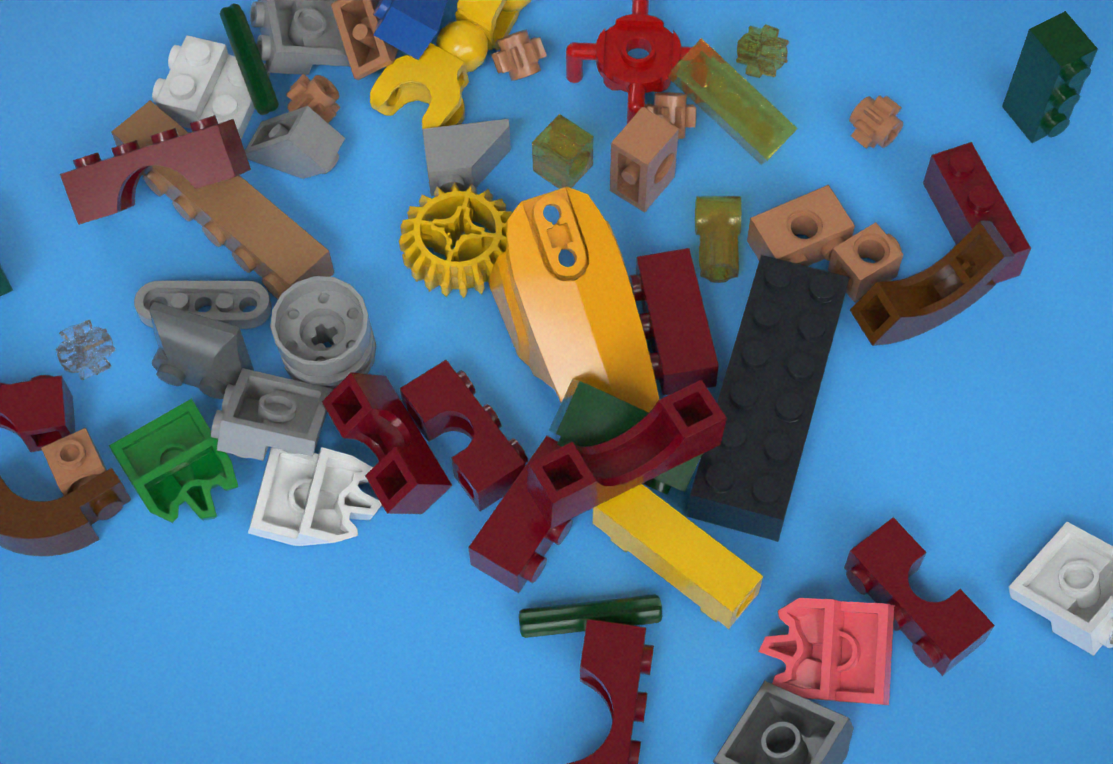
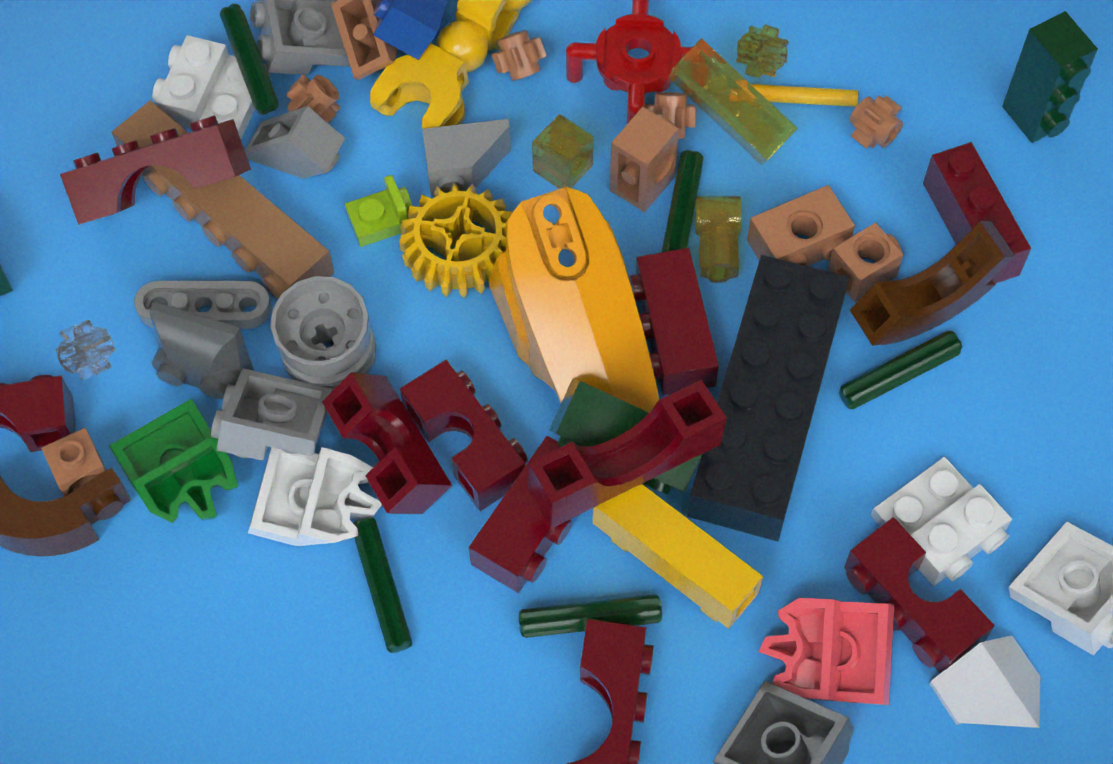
(379, 214): none -> lime bracket
(382, 586): none -> dark green axle
(683, 201): none -> dark green axle
(808, 95): none -> yellow bar
(900, 370): none -> dark green axle
(946, 520): none -> white plate
(991, 686): none -> white slope

